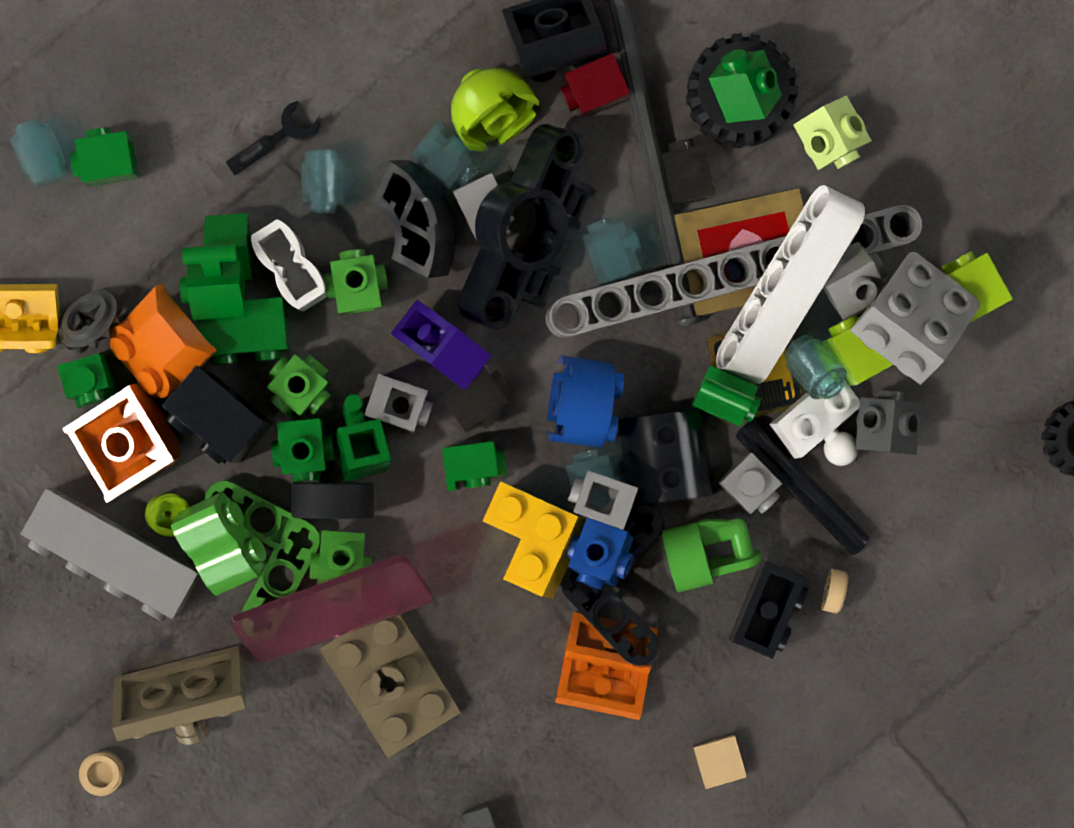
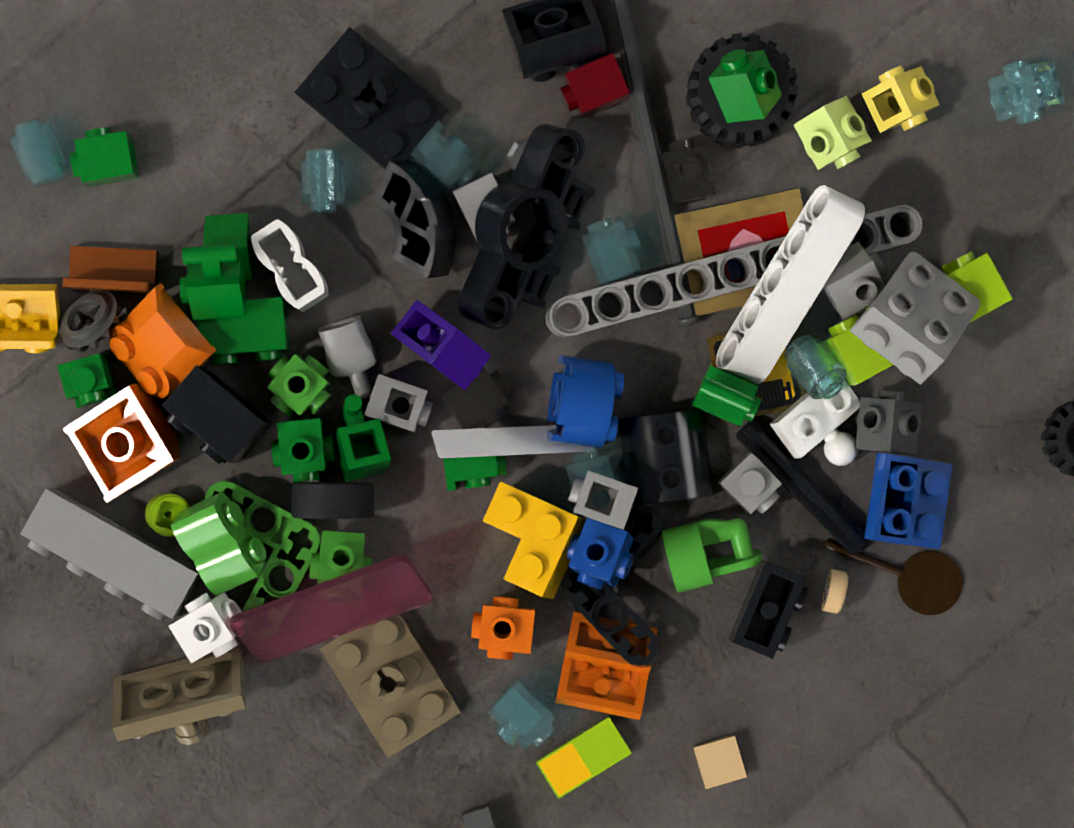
(101, 773): tan tile -> none
(112, 269): none -> dark orange panel
(206, 626): none -> white brick
(268, 142): black piece -> none
(349, 352): none -> light grey piece
(366, 296): bright green brick -> none
(370, 100): none -> black plate
(491, 106): lime cylinder -> none
(499, 442): none -> white sticker
(504, 645): none -> orange brick
(522, 716): none -> clear light blue brick
(583, 757): none -> lime tile
(901, 99): none -> light yellow brick
(908, 501): none -> blue brick
(926, 581): none -> dark brown piece
(1025, 91): none -> clear light blue brick

